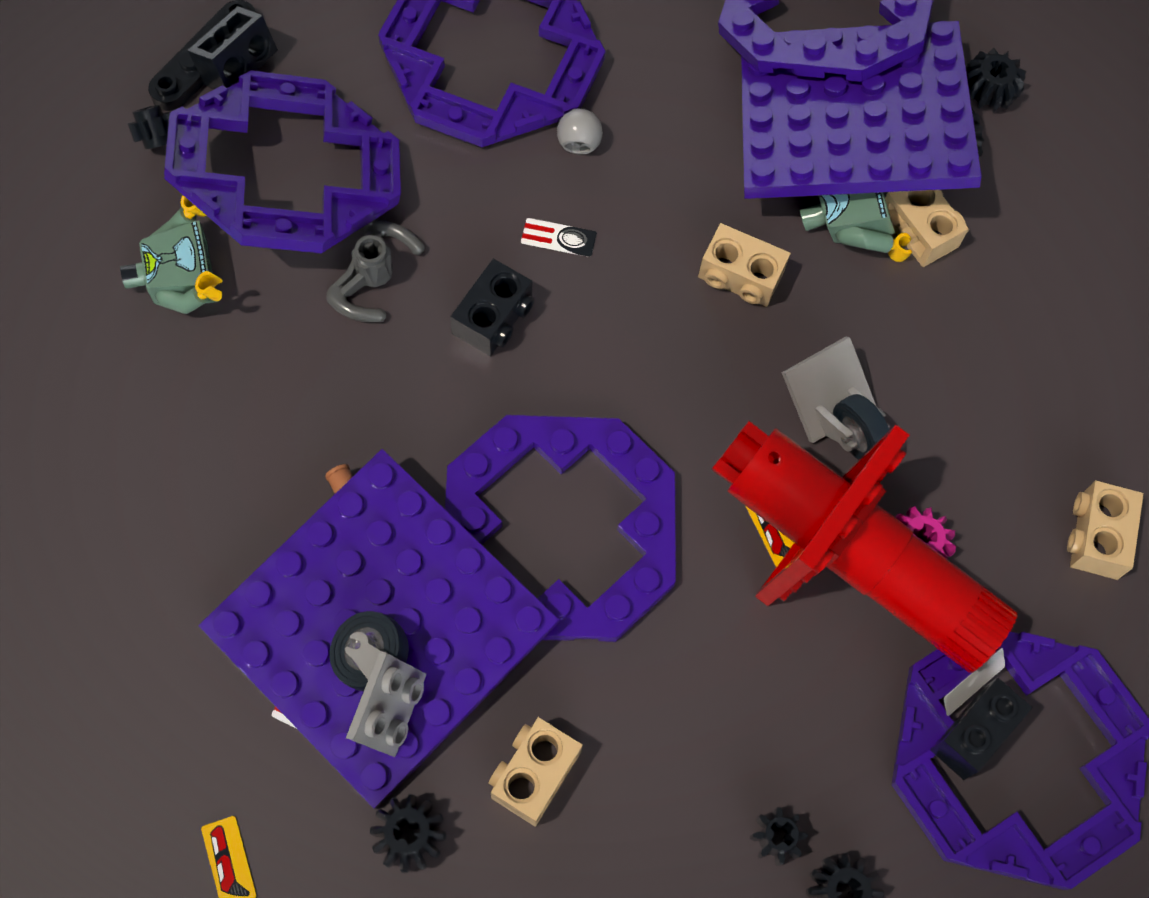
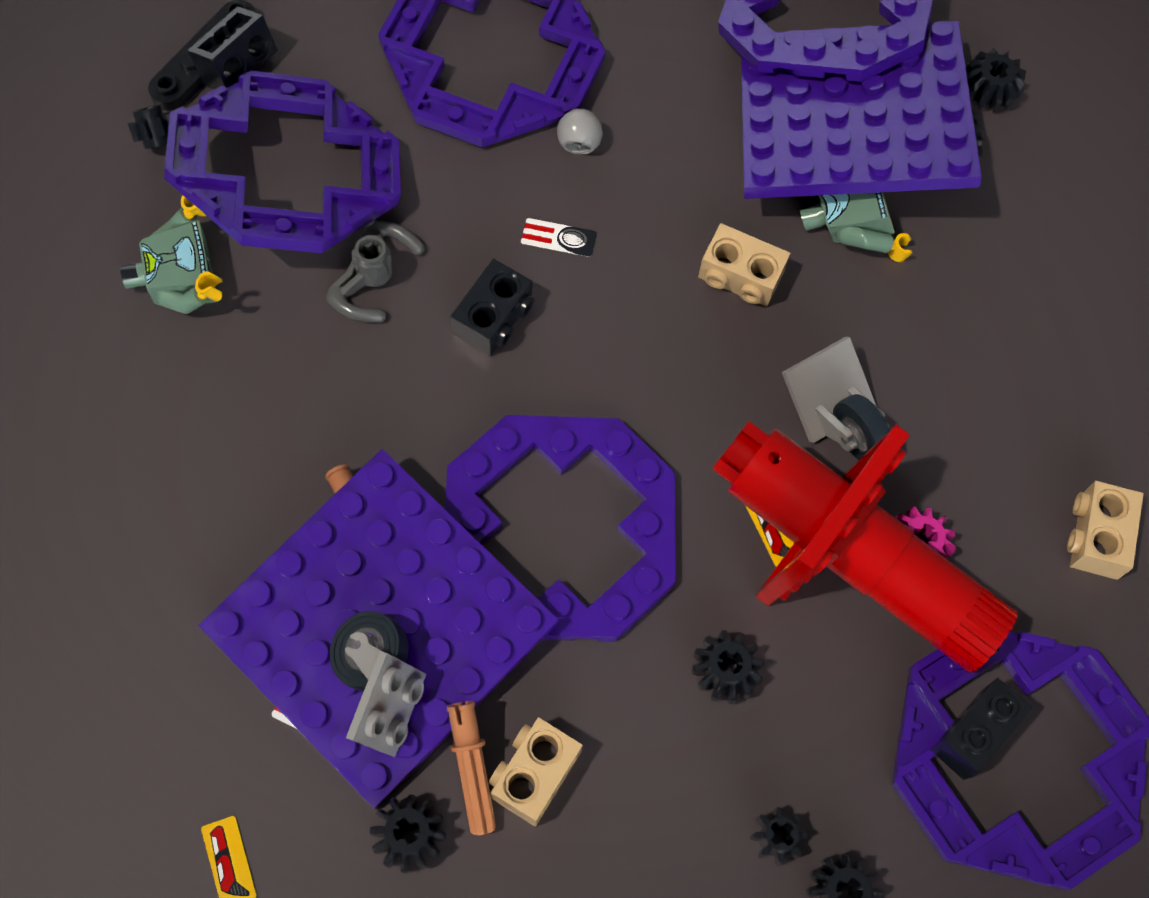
(472, 767): none -> nougat axle
(728, 681): none -> black gear
(921, 220): tan brick -> none
(974, 682): white sticker -> none

